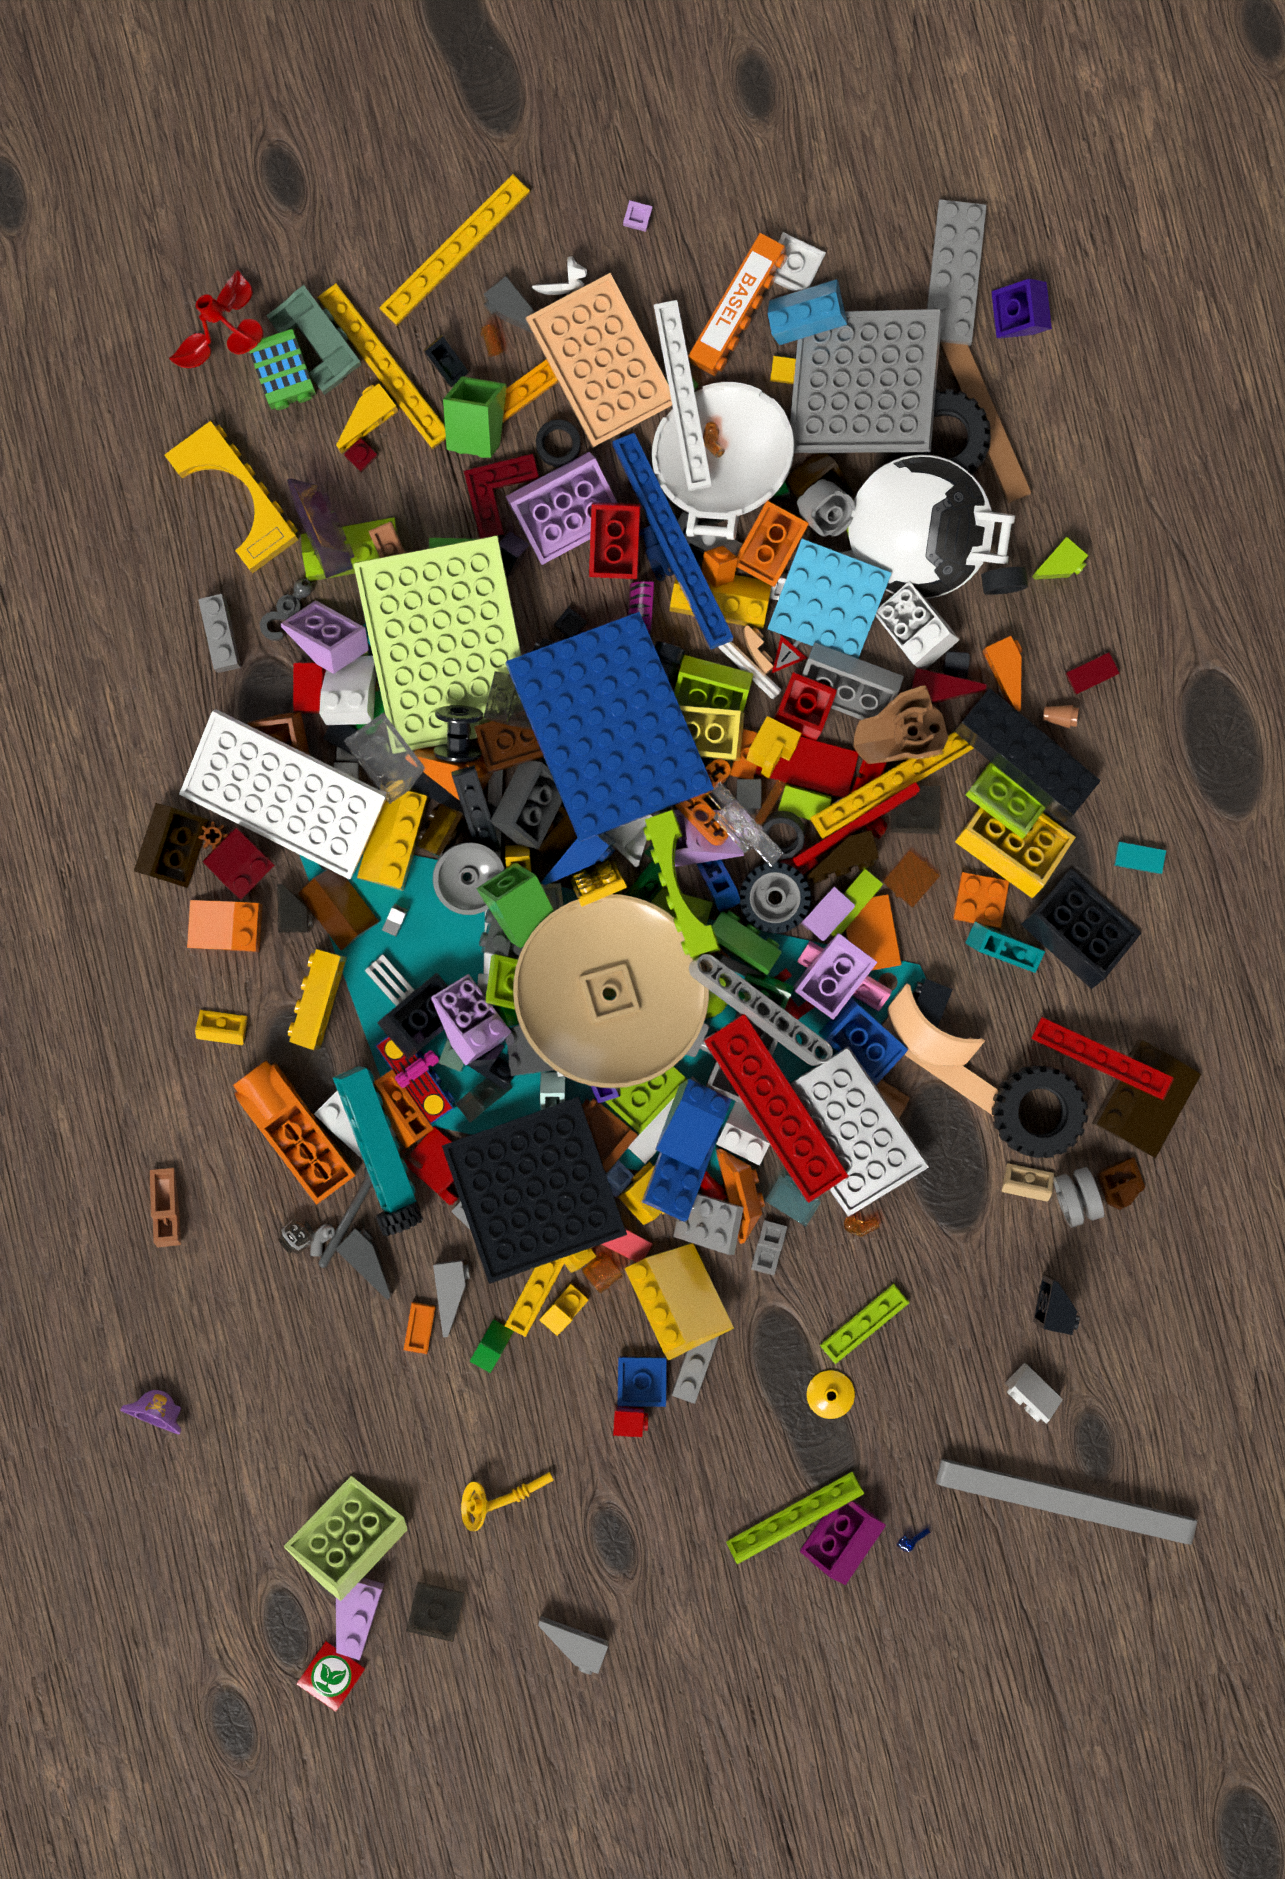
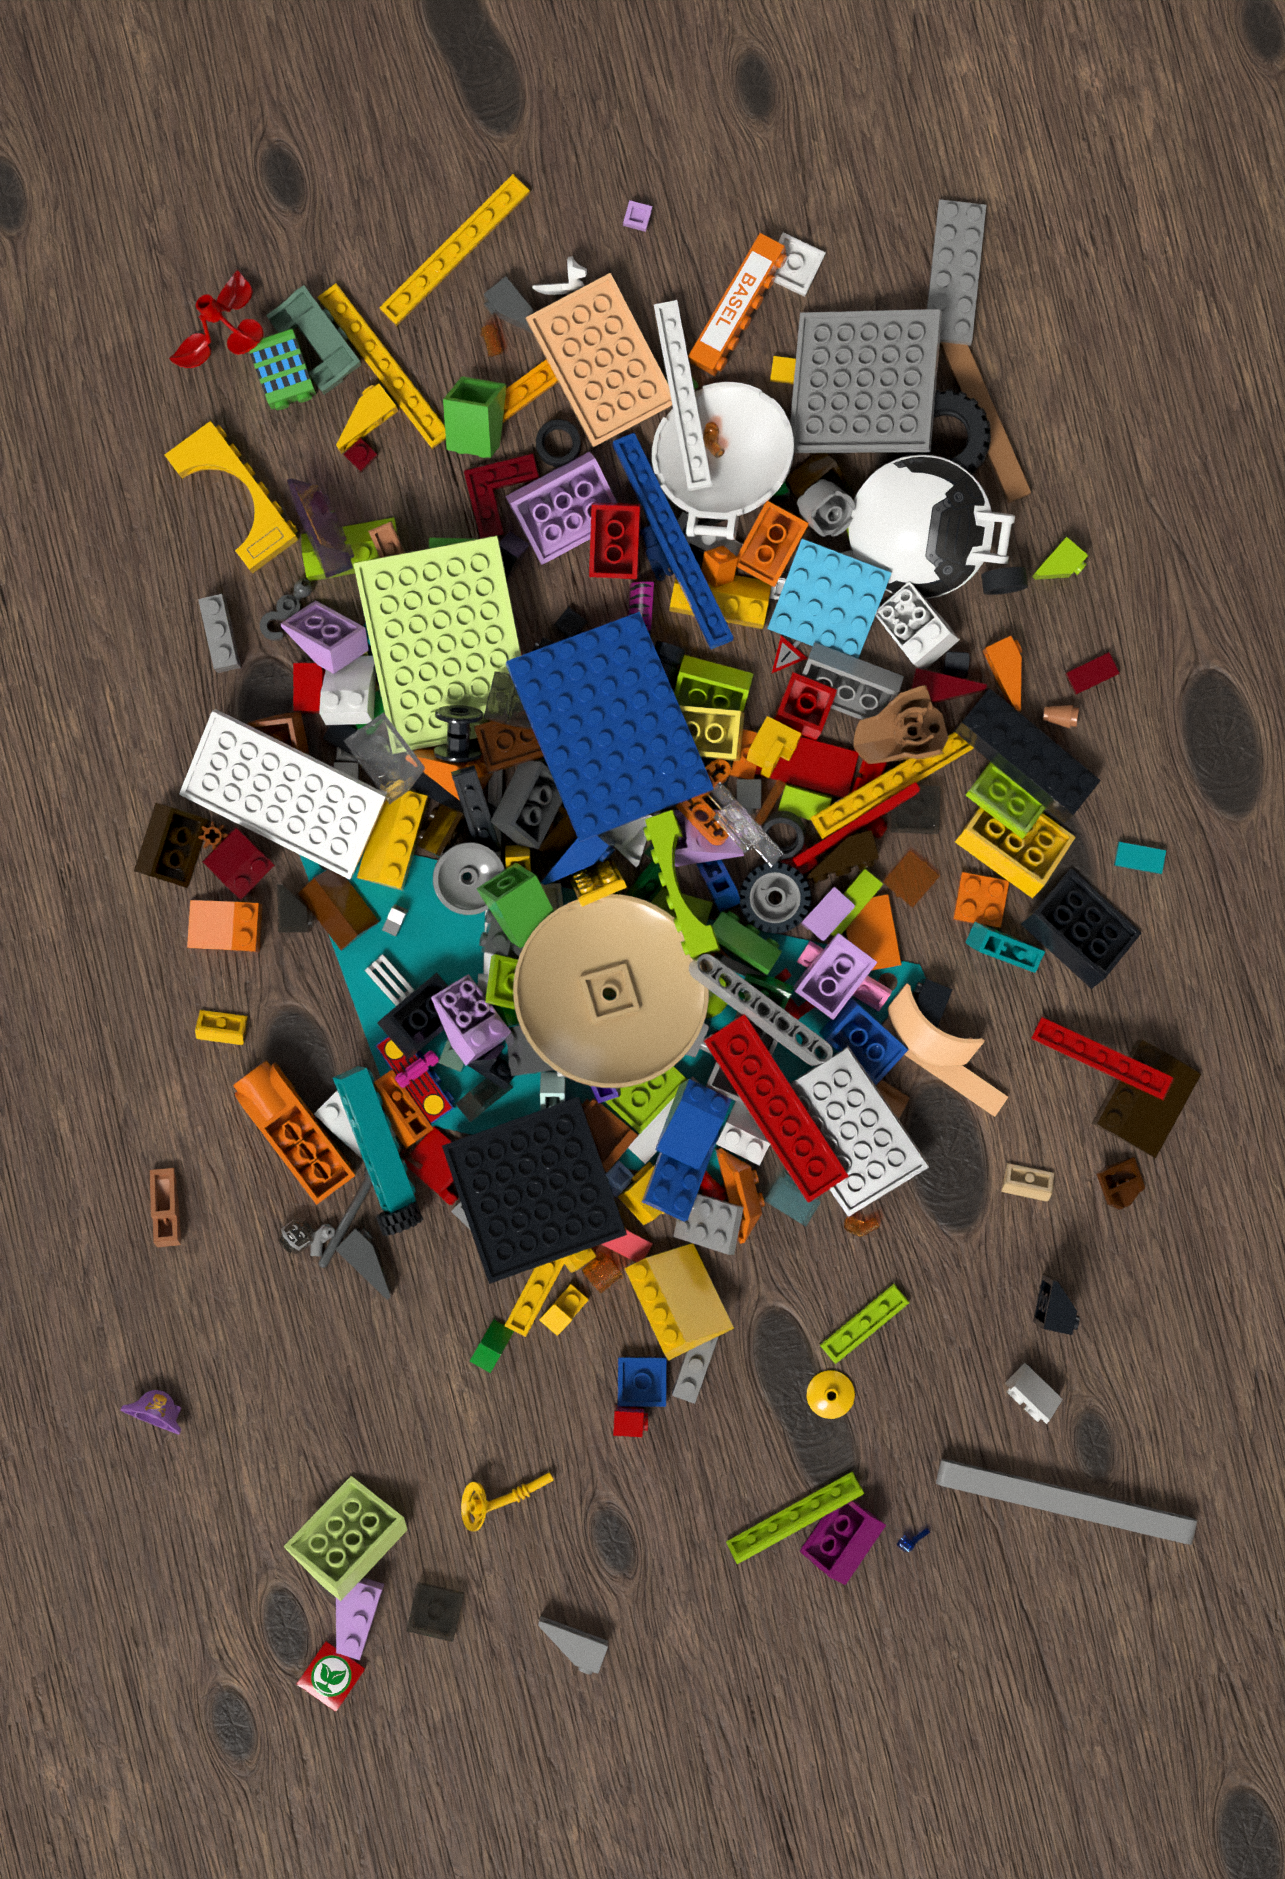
(317, 1000): yellow slope -> none
(419, 1327): orange tile -> none
(445, 361): black slope -> none
(450, 1286): light grey slope -> none
(747, 665): white axle -> none
(754, 642): light nougat slope -> none
(768, 1247): light grey slope -> none
(806, 312): dark azure slope -> none
(1021, 309): dark purple slope -> none
(1071, 1117): black tyre -> none
(1078, 1197): light grey wheel -> none

